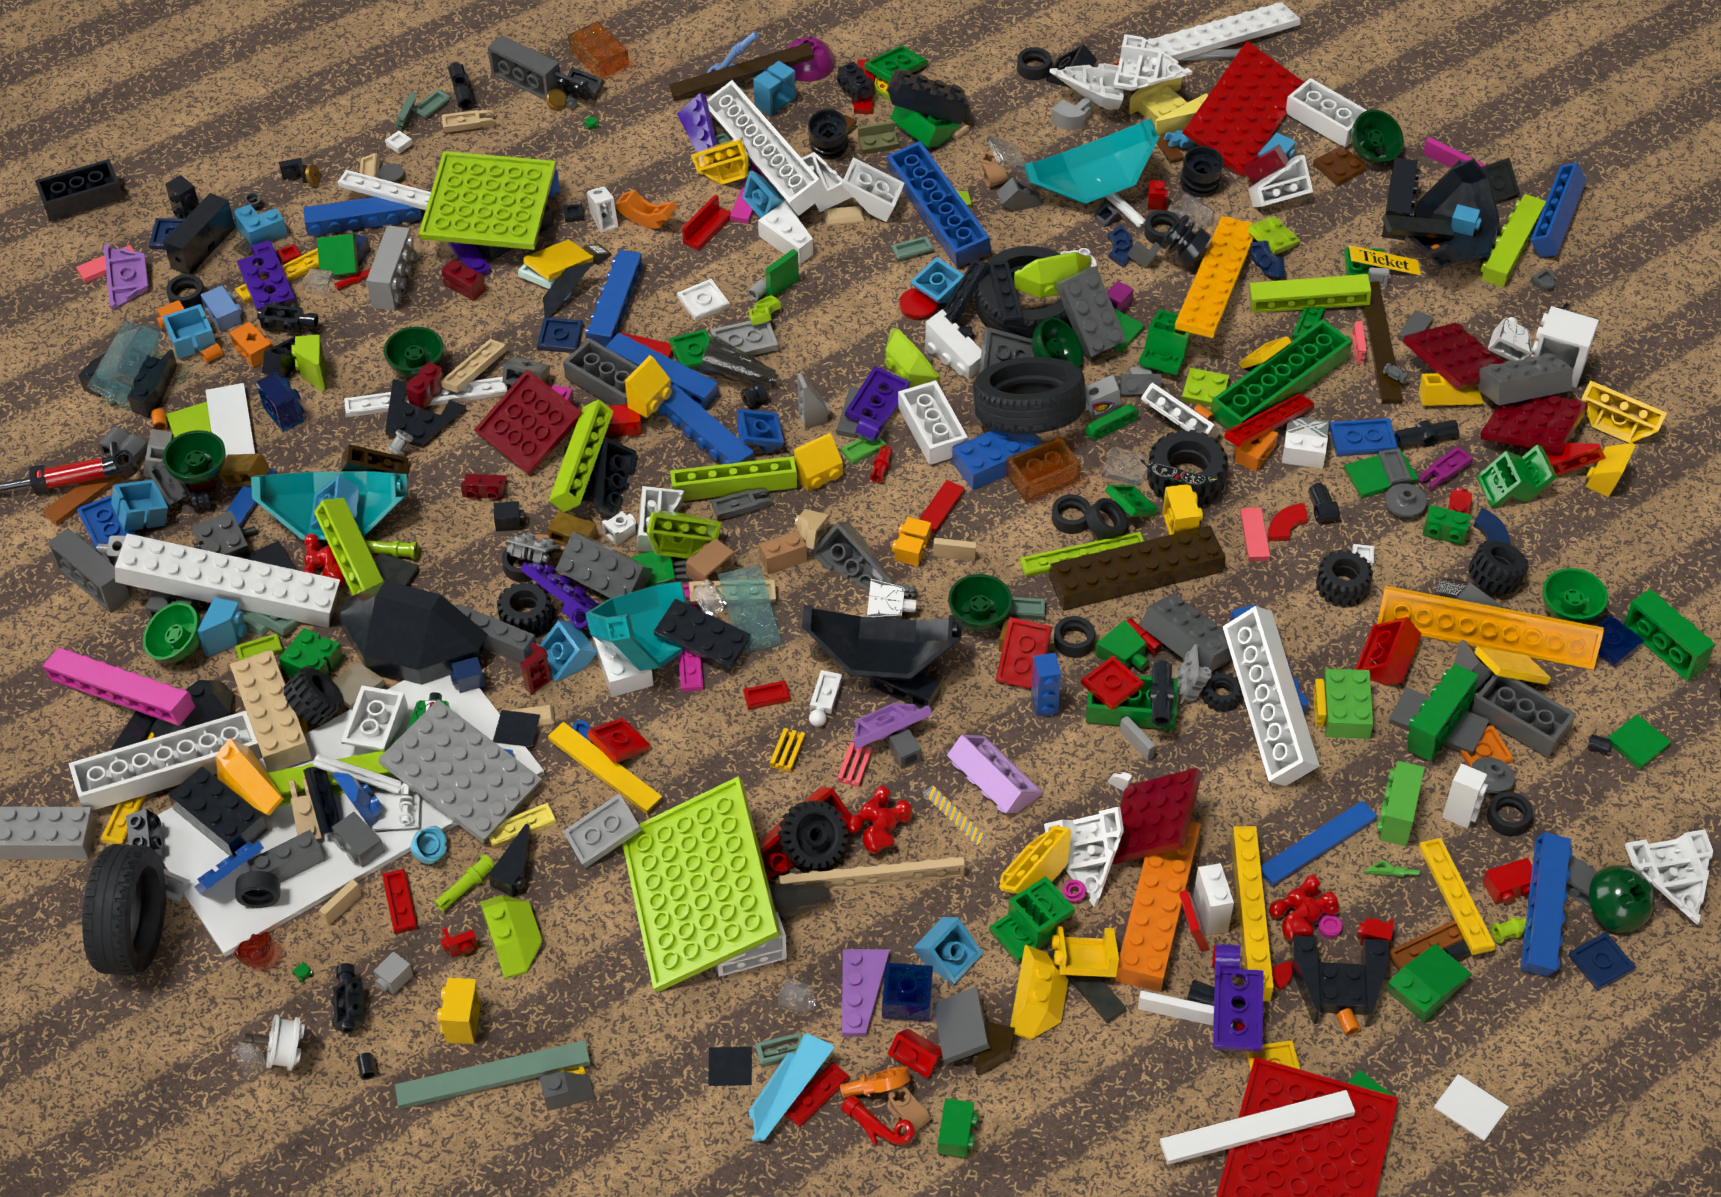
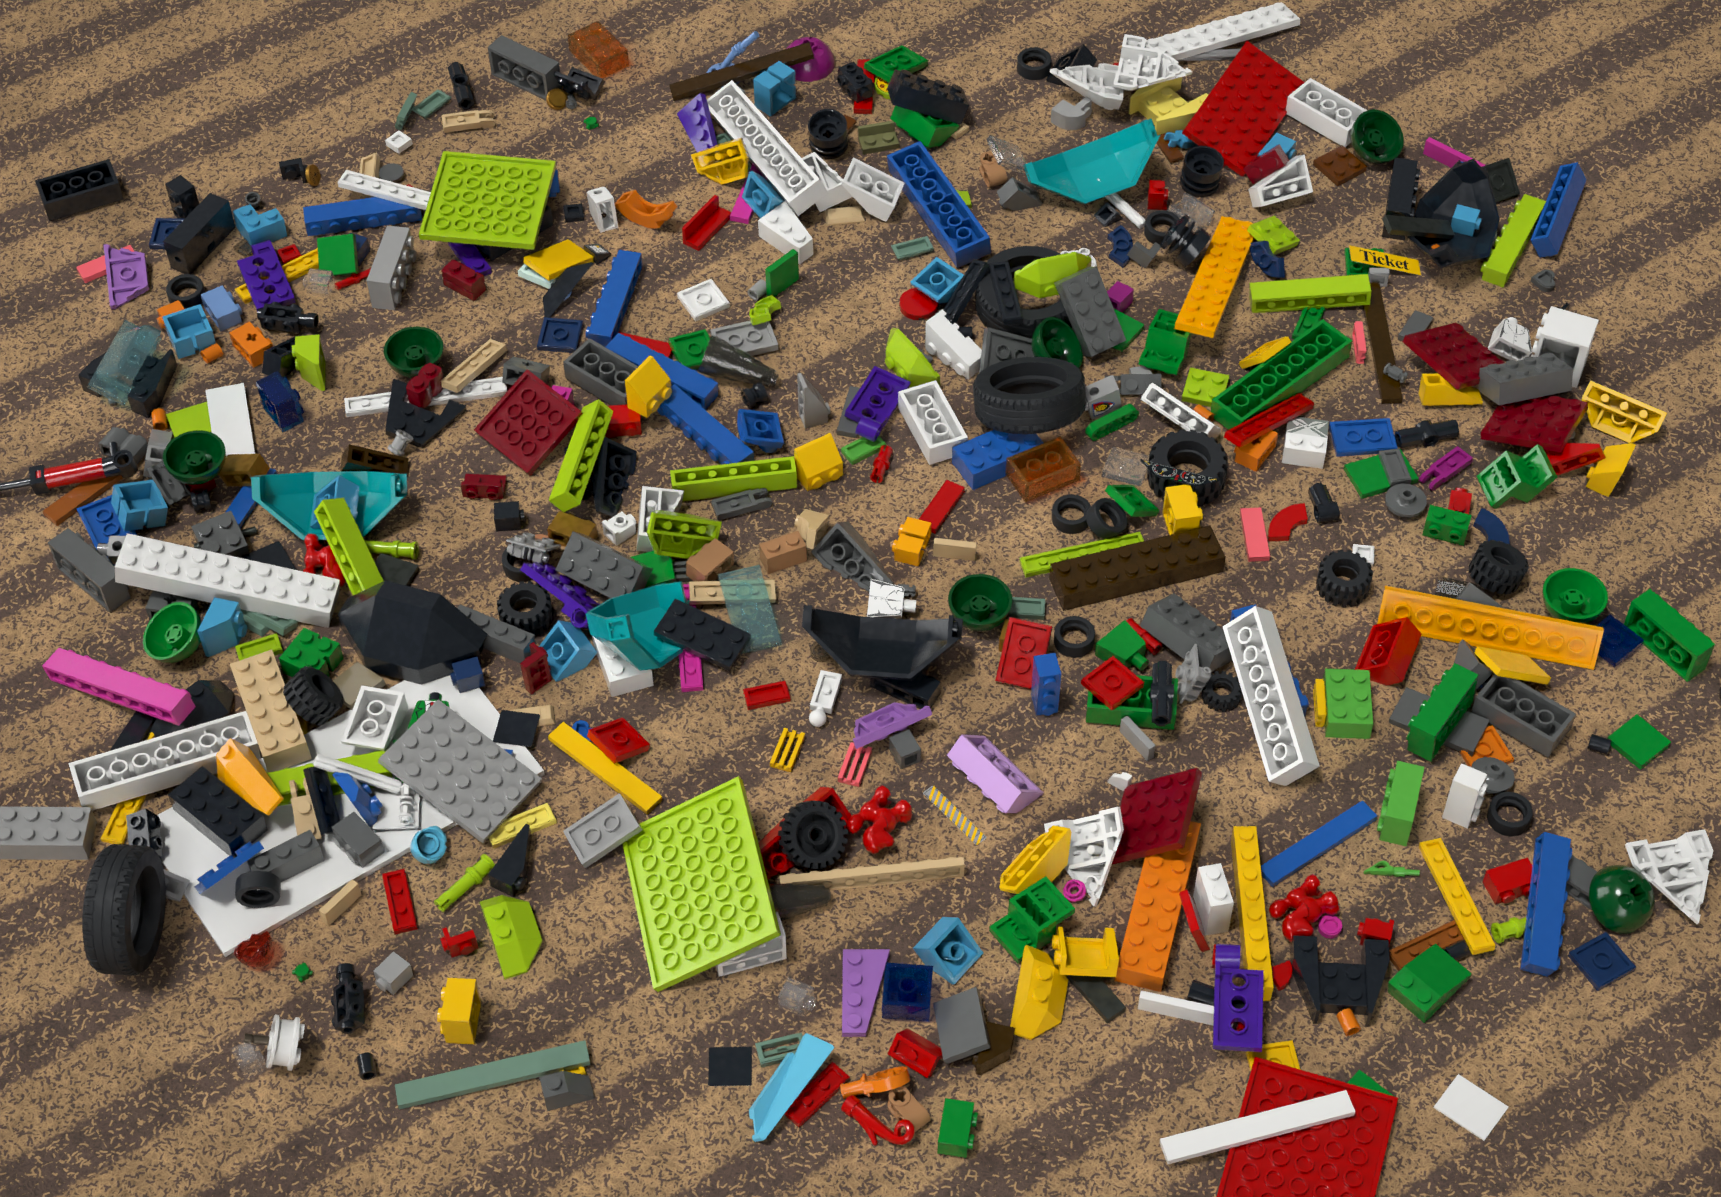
(709, 597): clear brick -> none

